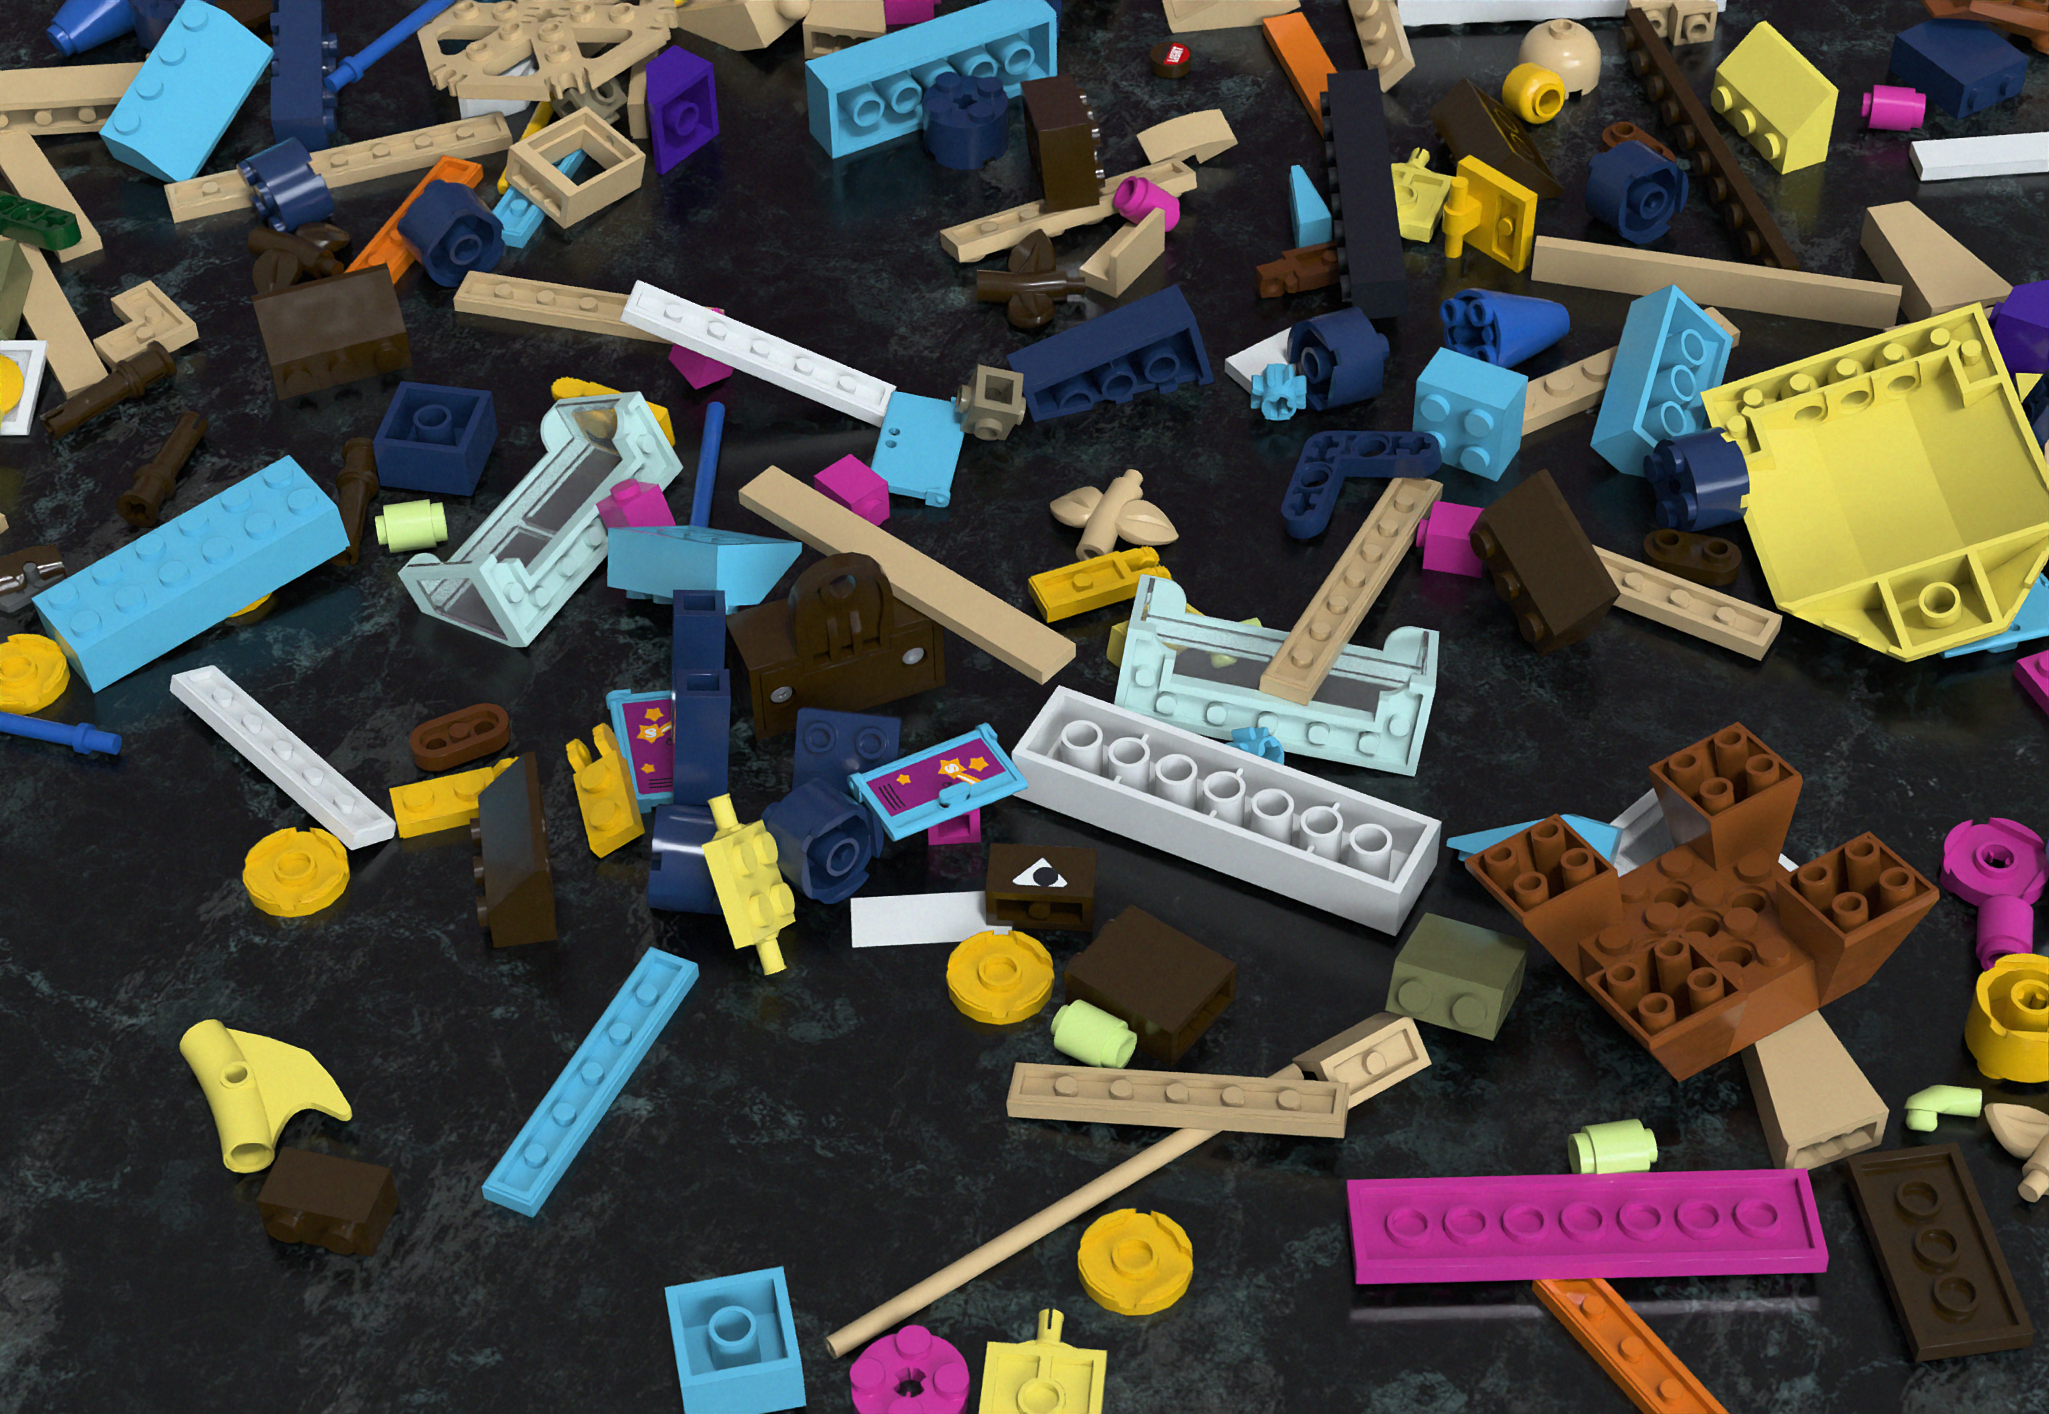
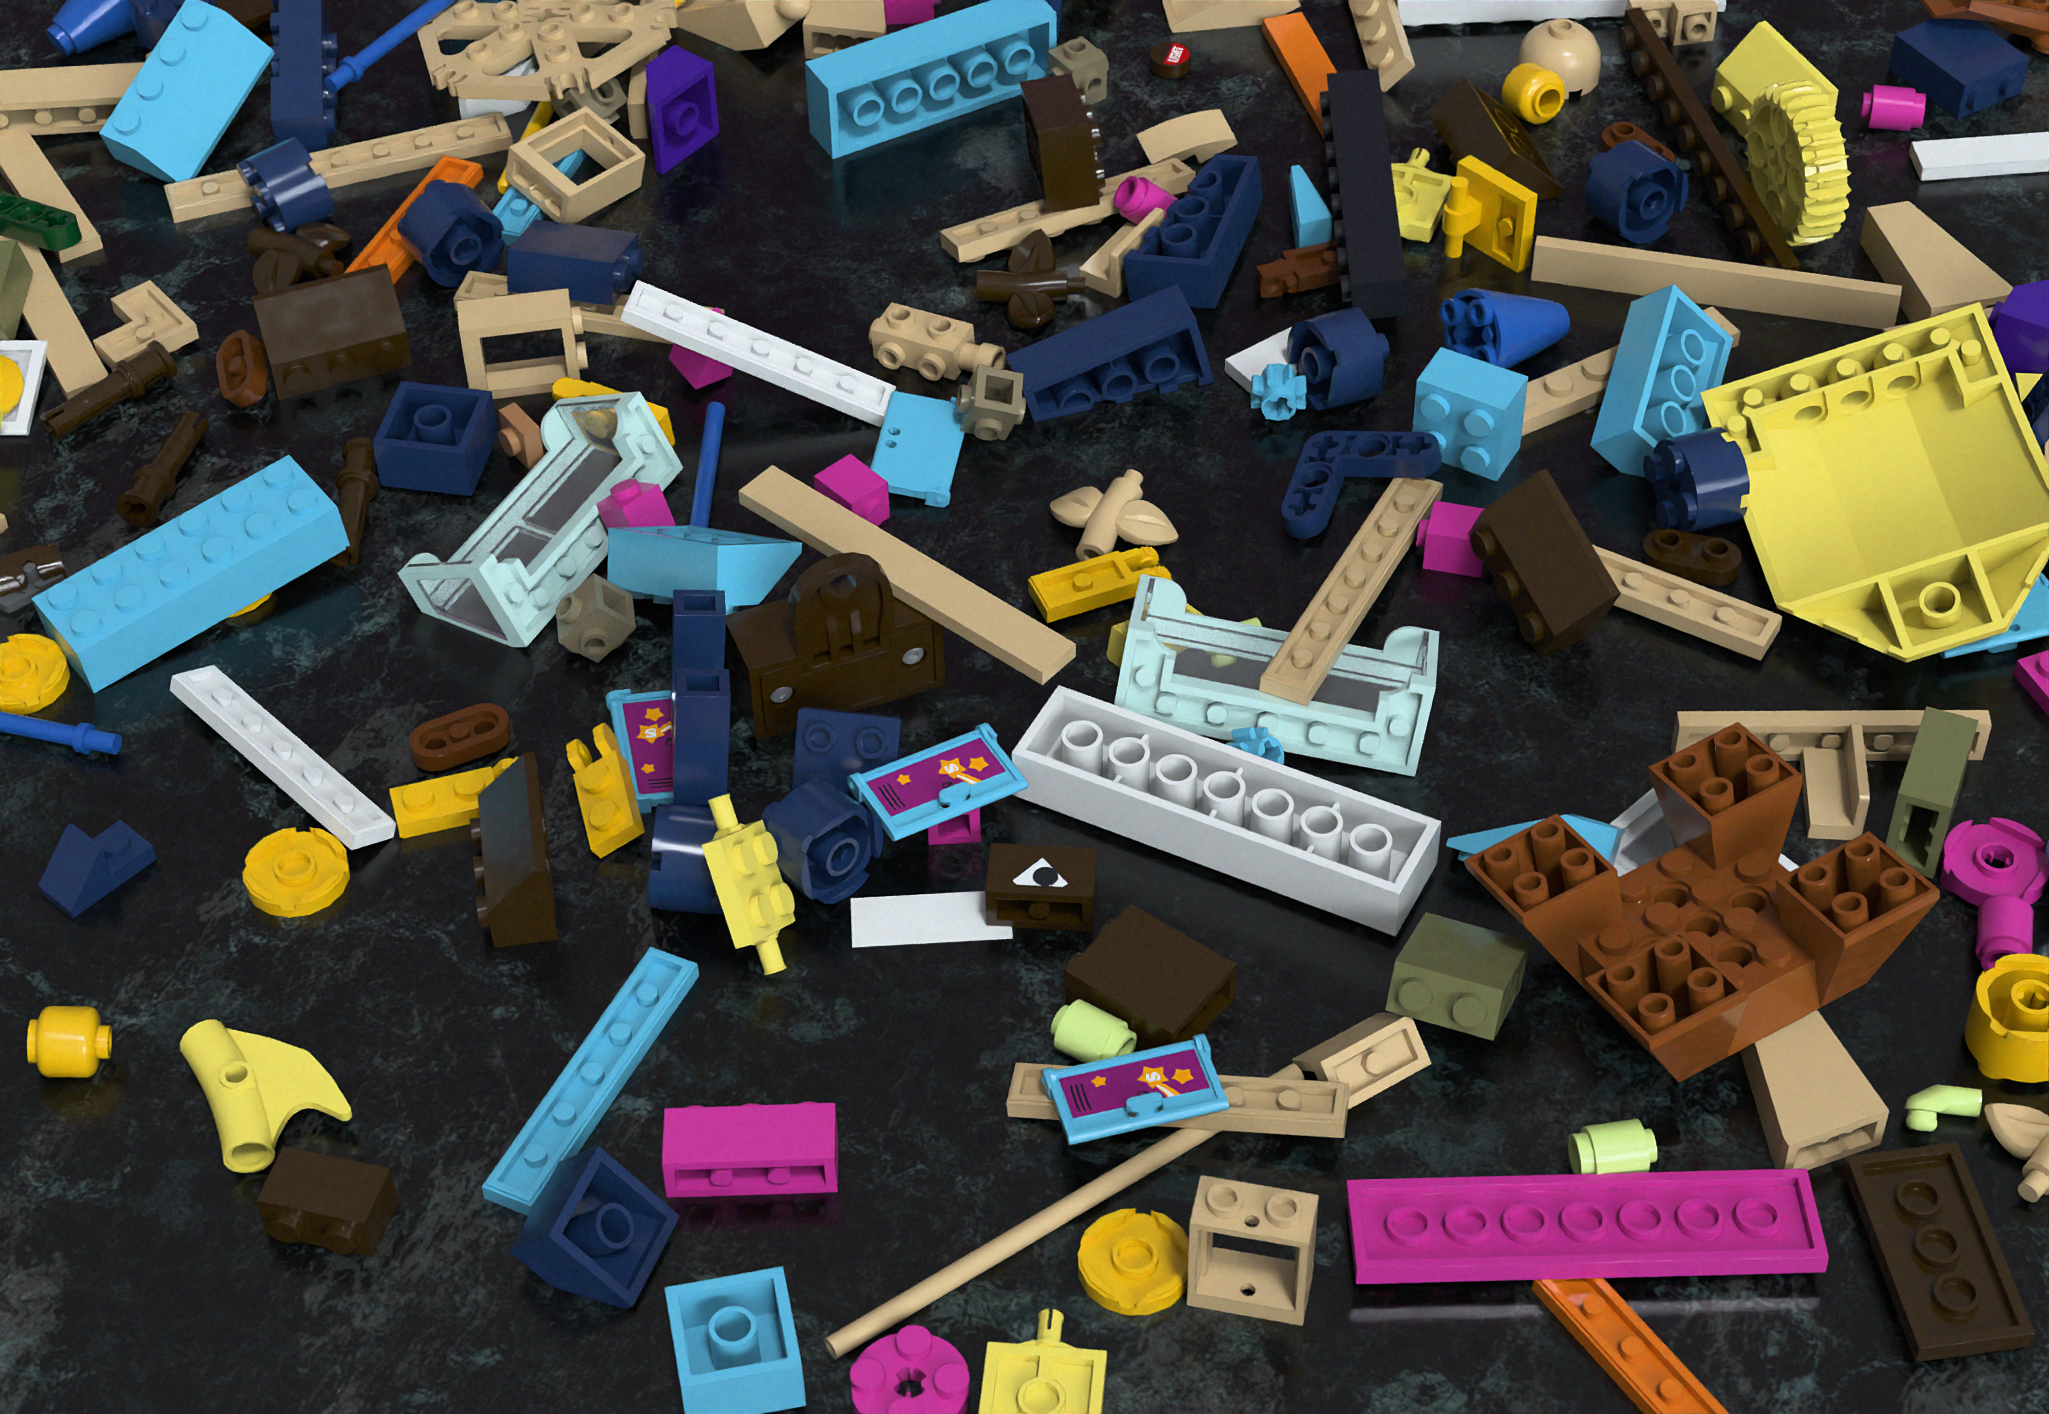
(68, 1041): none -> yellow head
(90, 868): none -> dark blue slope
(241, 369): none -> reddish brown plate
(411, 525): yellowish green brick -> none
(518, 315): none -> tan window
(520, 435): none -> medium nougat plate
(585, 259): none -> dark blue brick
(595, 618): none -> dark tan brick
(595, 1230): none -> dark blue slope
(750, 1150): none -> dark pink brick
(930, 343): none -> tan brick
(965, 120): dark blue brick -> none
(1000, 977): yellow tile -> none
(1085, 65): none -> dark tan brick
(1102, 1095): none -> door
(1200, 235): none -> dark blue wedge
(1221, 1274): none -> tan window
(1798, 161): none -> light yellow gear
(1836, 788): none -> tan panel
(1886, 733): none -> tan plate
(1930, 788): none -> olive brick

